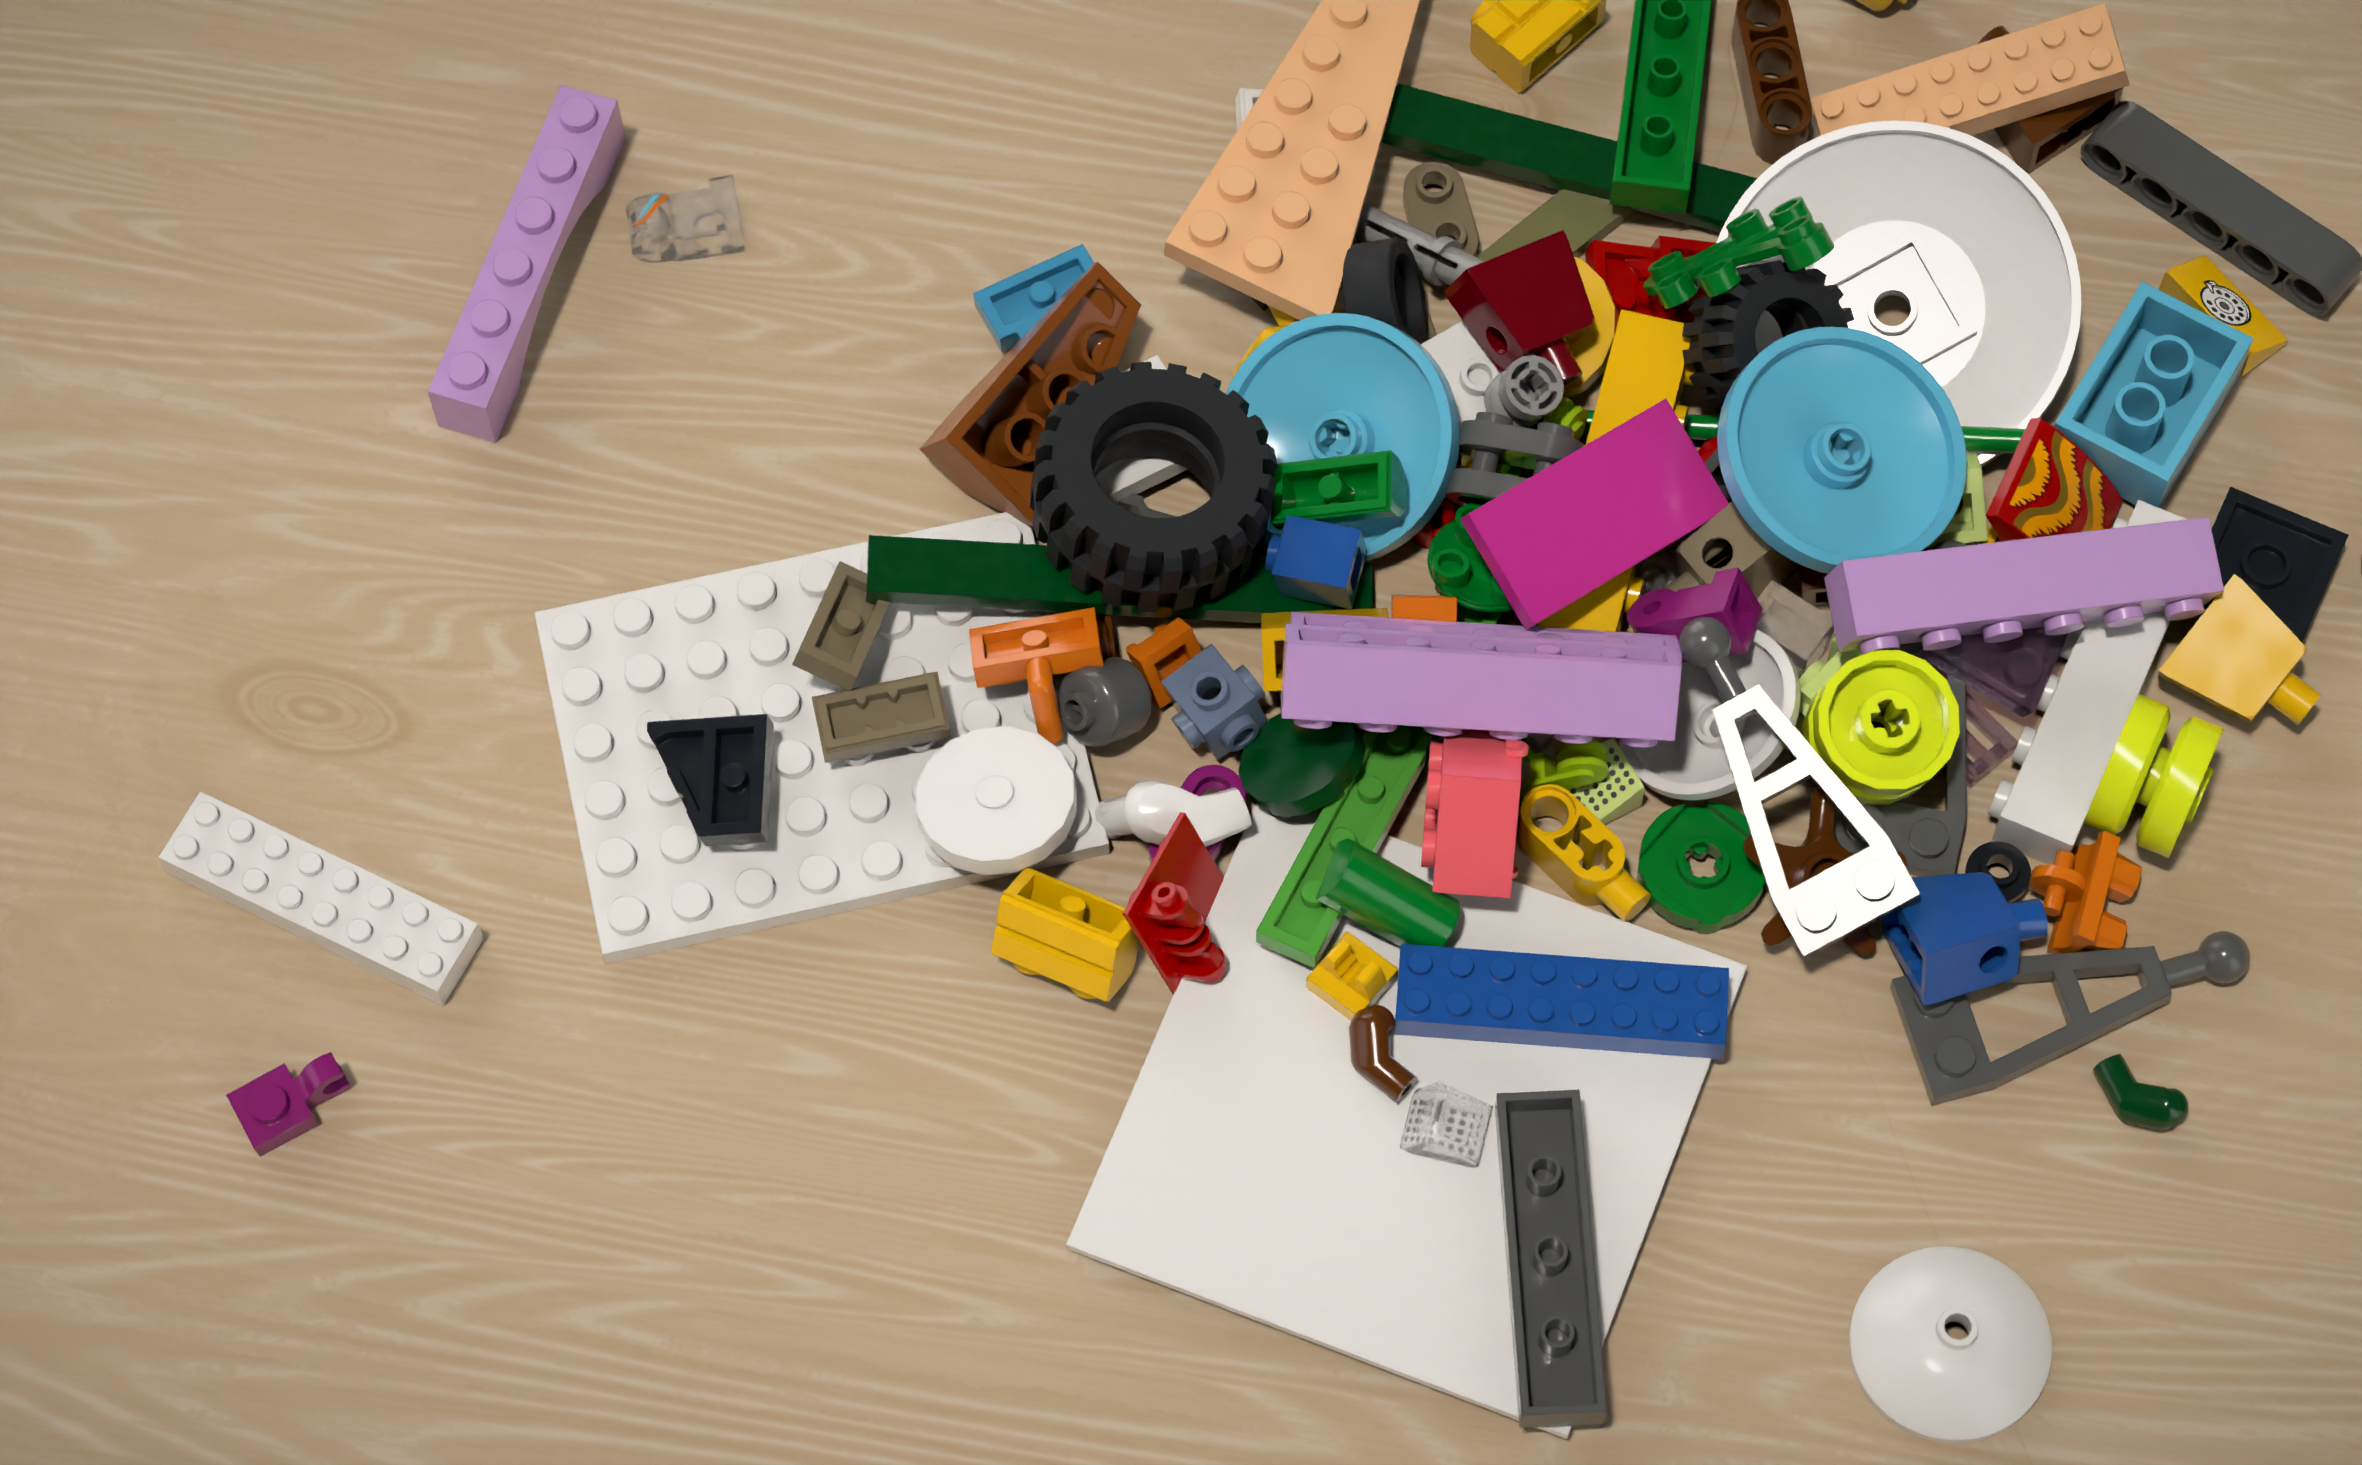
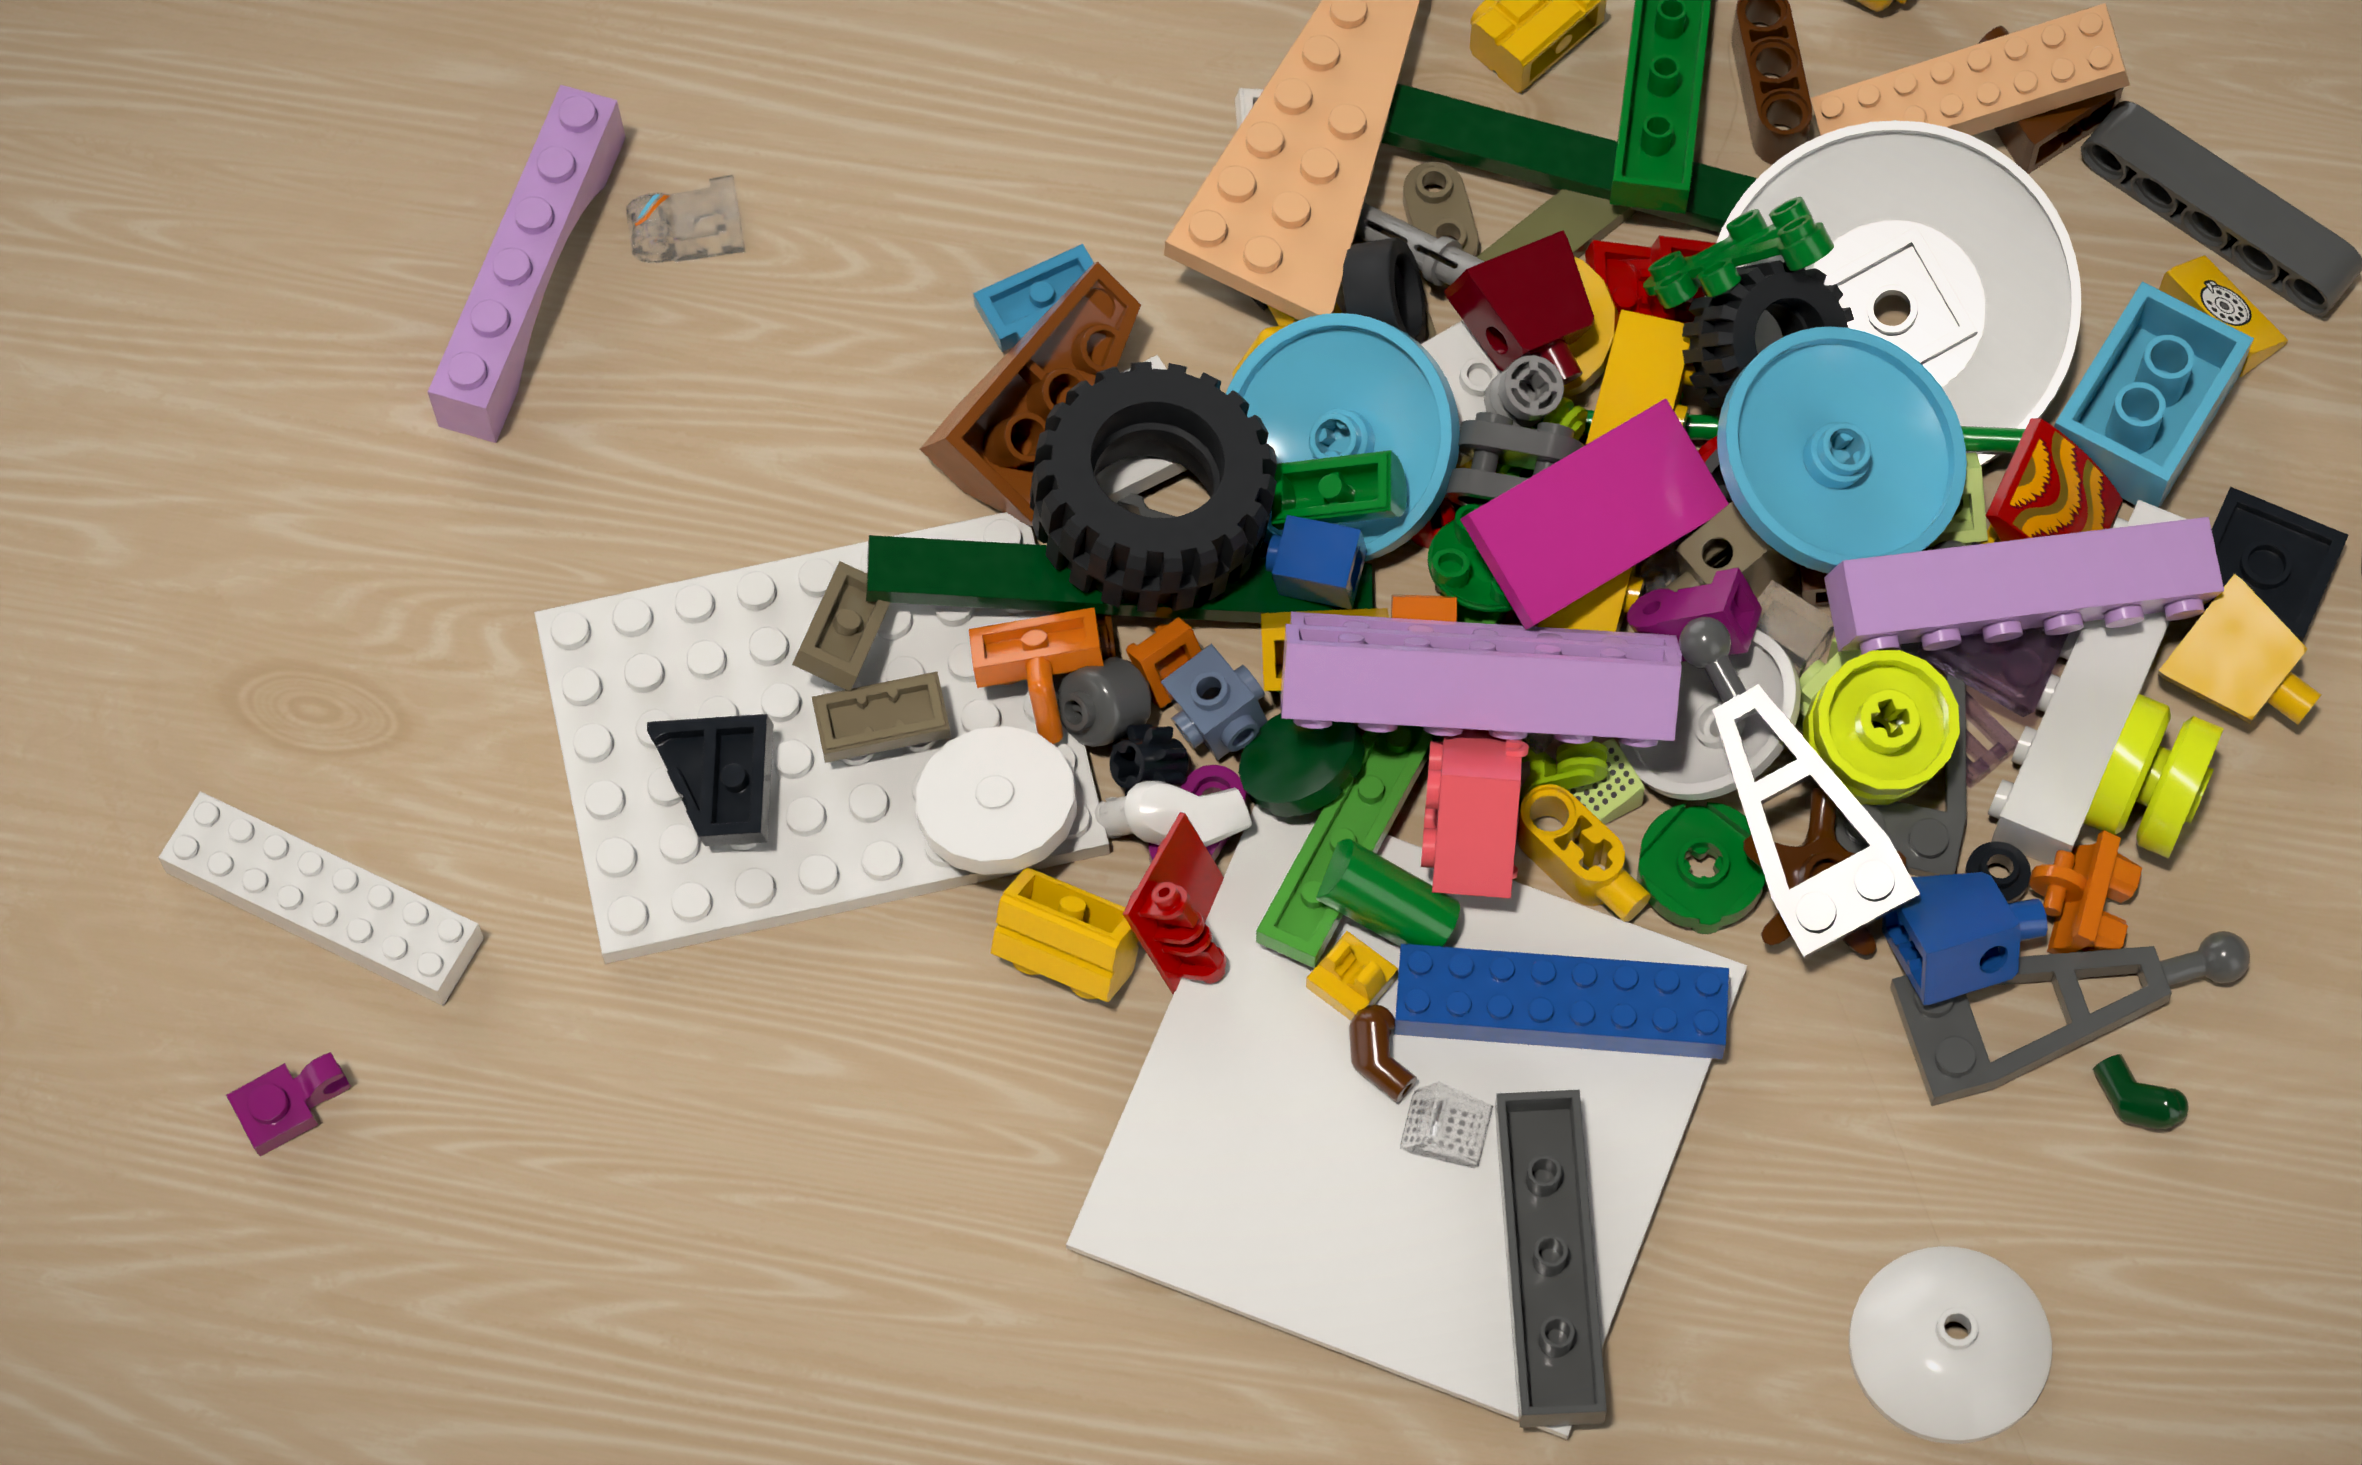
(1148, 756): none -> black gear

